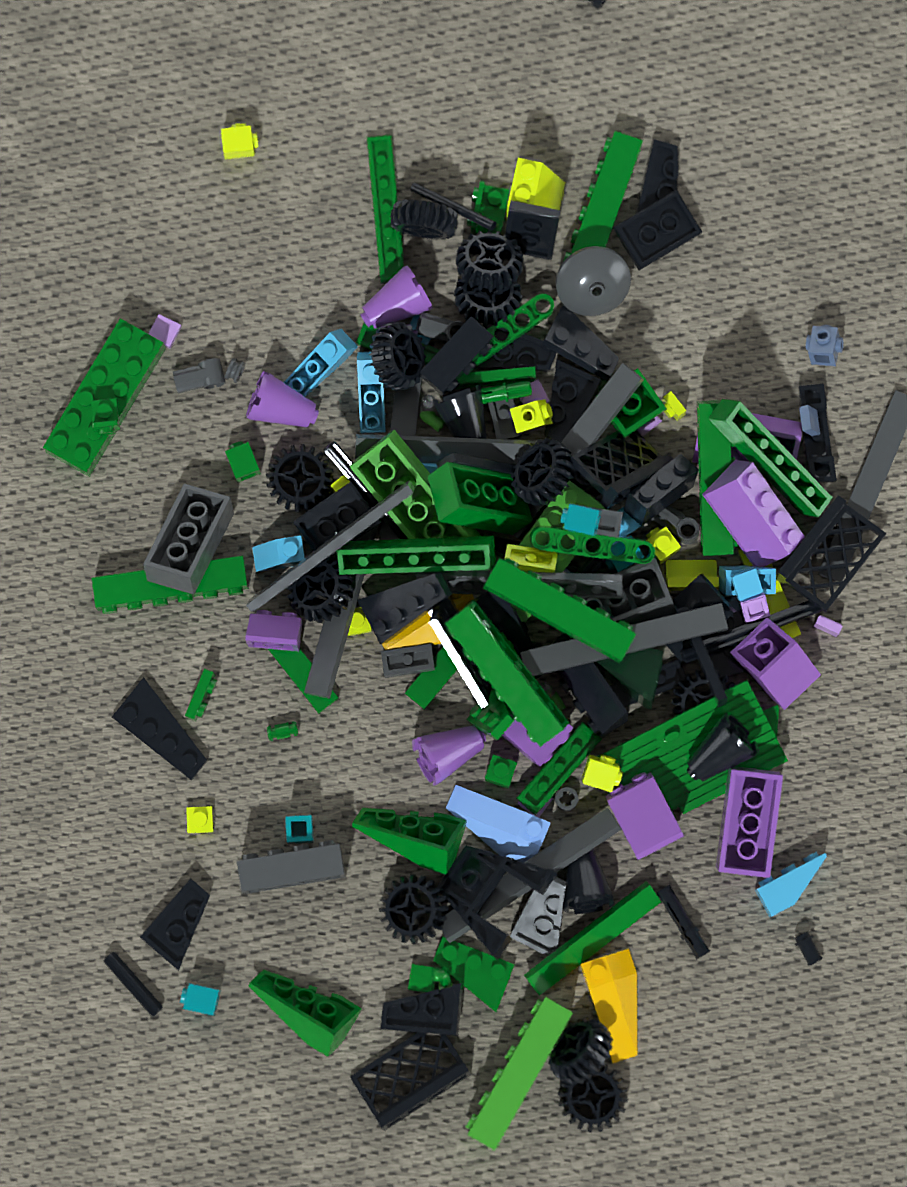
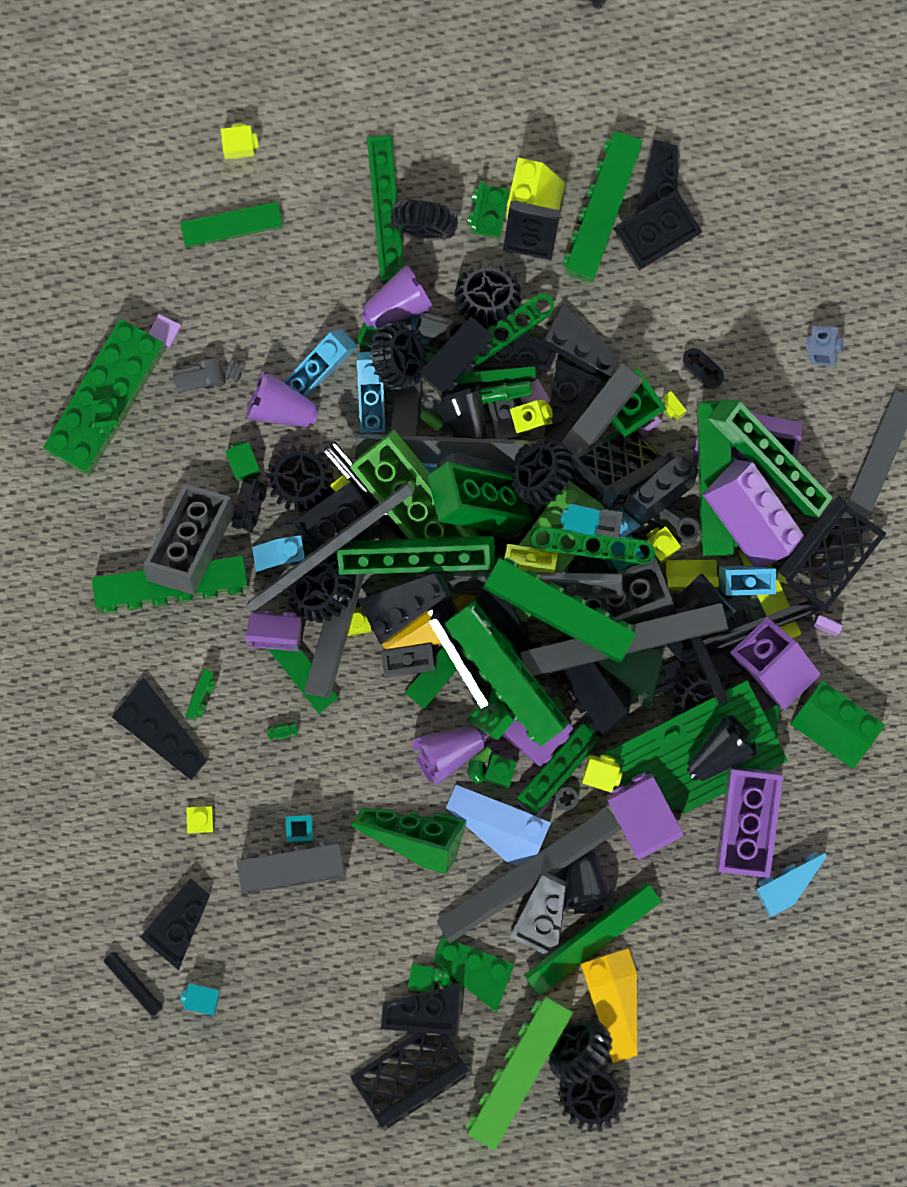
(231, 224): none -> green tile
(253, 494): none -> black hinge
(312, 1016): green wedge -> none
(413, 918): black gear -> none
(458, 208): black bar -> none
(474, 879): black wing -> none
(475, 765): none -> green arm
(490, 253): black gear -> none
(590, 269): dark grey dish -> none
(683, 922): black pin -> none
(699, 372): none -> black beam
(746, 584): medium azure tile -> none
(755, 608): lavender tile -> none
(808, 948): black pin -> none
(809, 420): sand blue tile -> none
(818, 447): black slope -> none
(837, 724): none -> green slope

